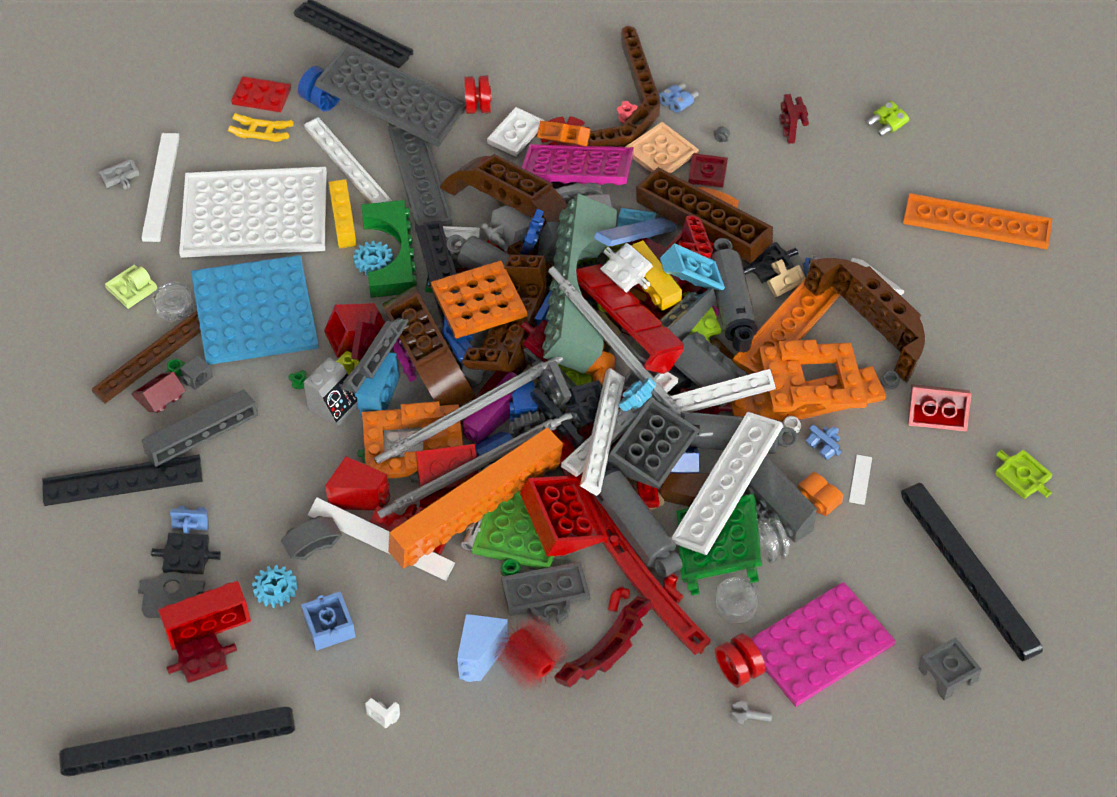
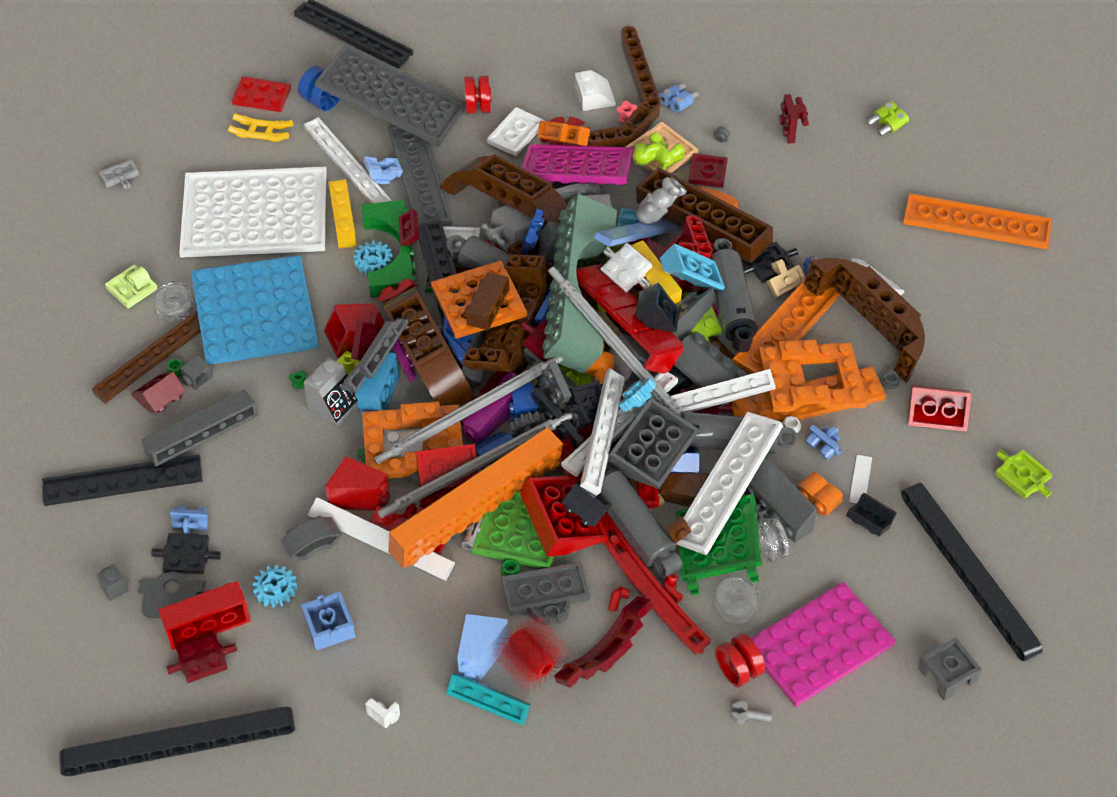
(112, 582): none -> dark grey brick
(160, 187): white tile -> none
(383, 171): none -> light blue cylinder
(390, 292): none -> red slope
(408, 227): none -> dark red plate
(487, 301): none -> reddish brown brick
(488, 698): none -> teal plate
(586, 505): none -> black brick
(593, 91): none -> white slope
(656, 204): none -> light grey animal
(657, 151): none -> lime animal
(657, 309): none -> black slope
(678, 529): none -> reddish brown plate
(872, 515): none -> black bracket

